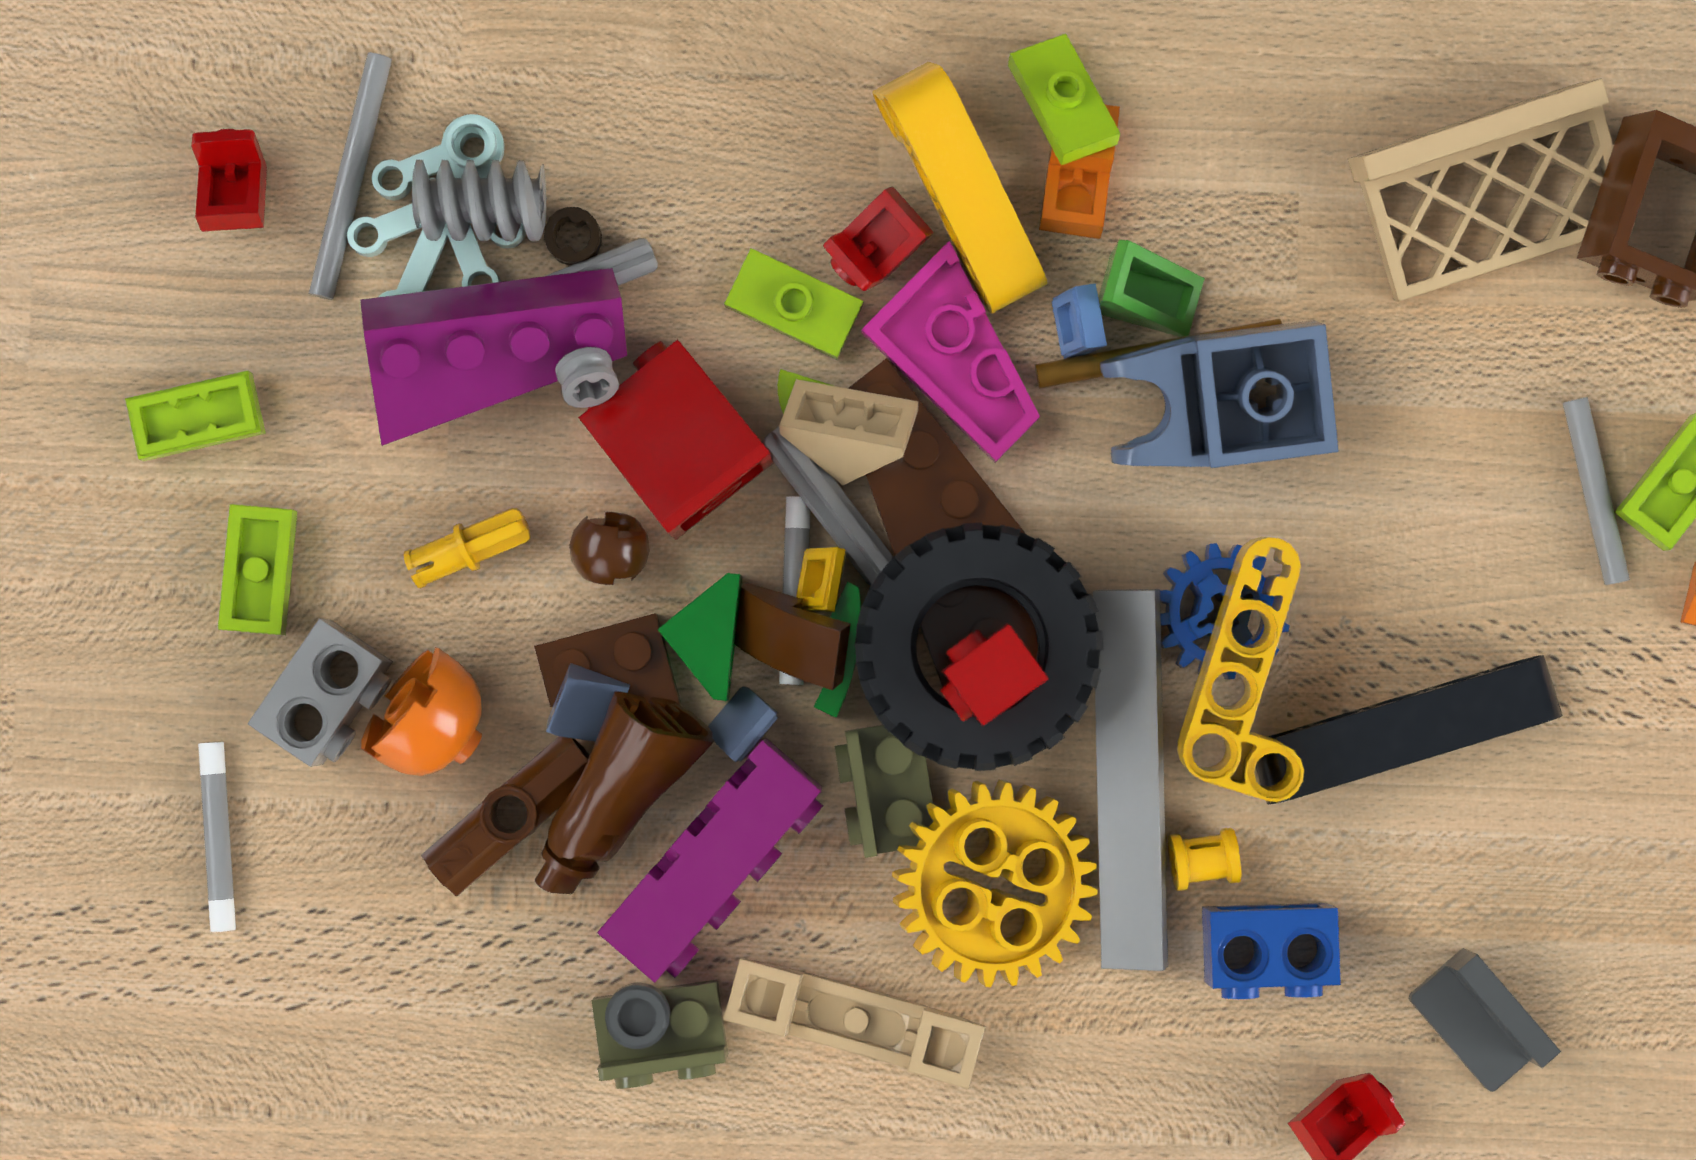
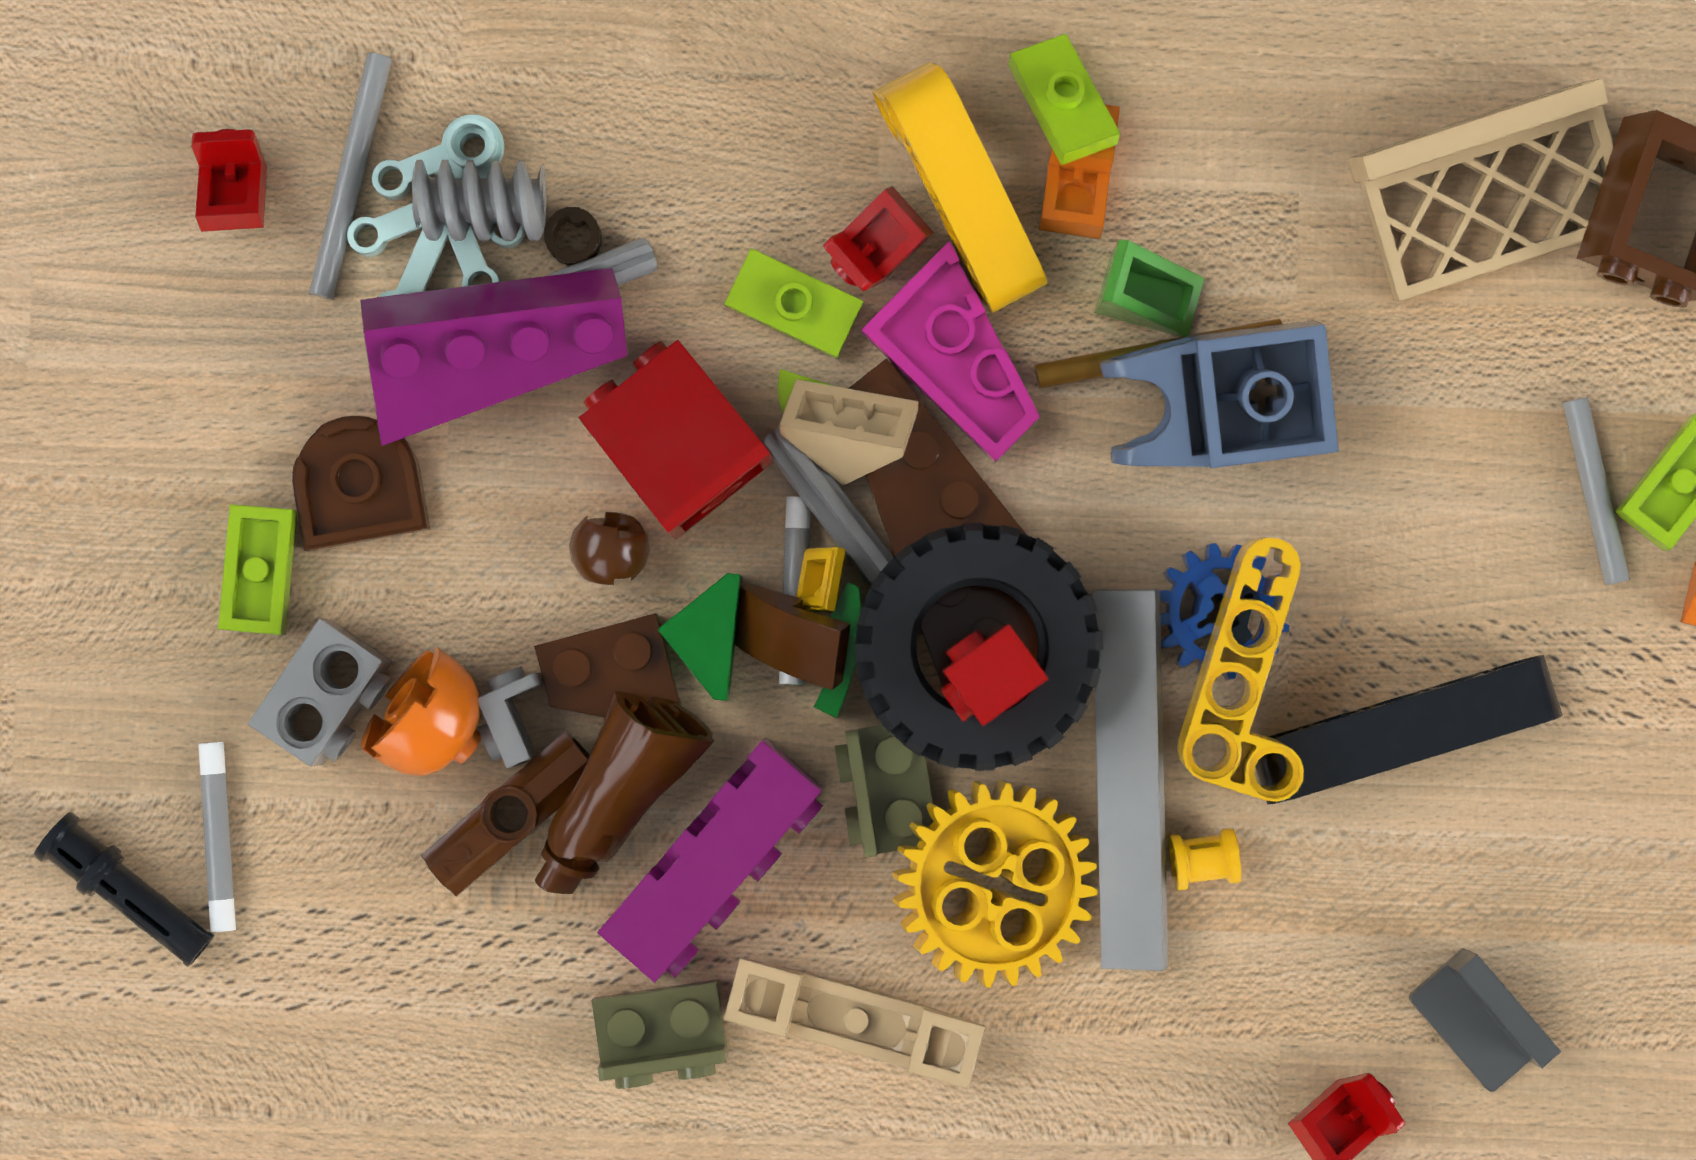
(101, 872): none -> black pin
(195, 415): lime plate -> none
(354, 487): none -> reddish brown tile
(467, 546): yellow axle -> none
(504, 731): none -> light grey bracket
(582, 703): sand blue slope -> none
(587, 377): light grey bush -> none
(637, 1015): dark grey tile -> none
(742, 723): sand blue slope -> none
(1079, 321): medium blue tile -> none
(1271, 931): blue brick -> none

